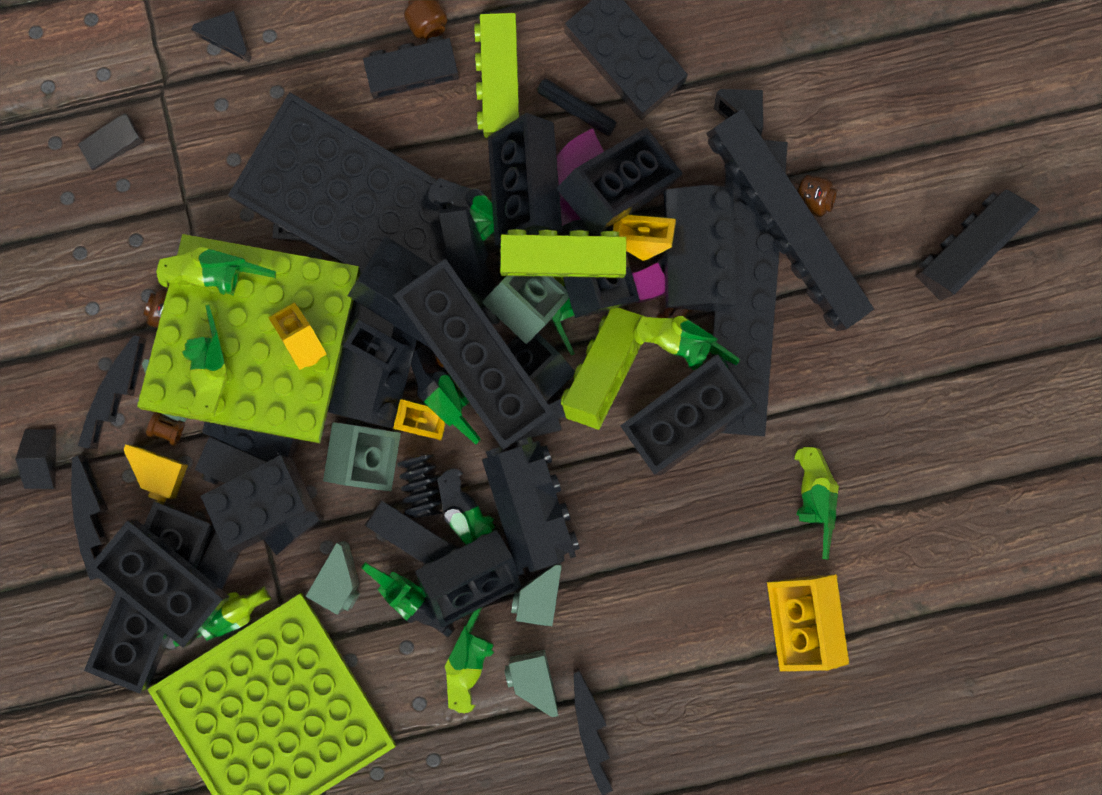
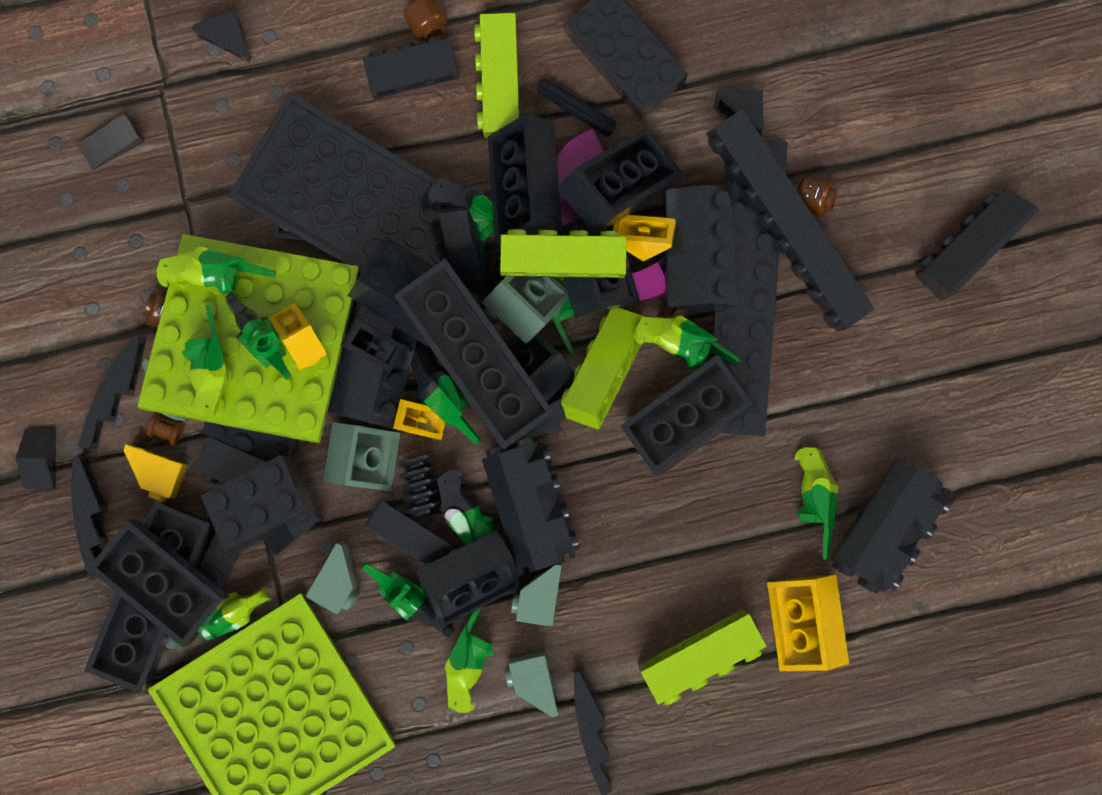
(258, 336): none -> green animal
(701, 657): none -> lime brick
(890, 526): none -> black brick

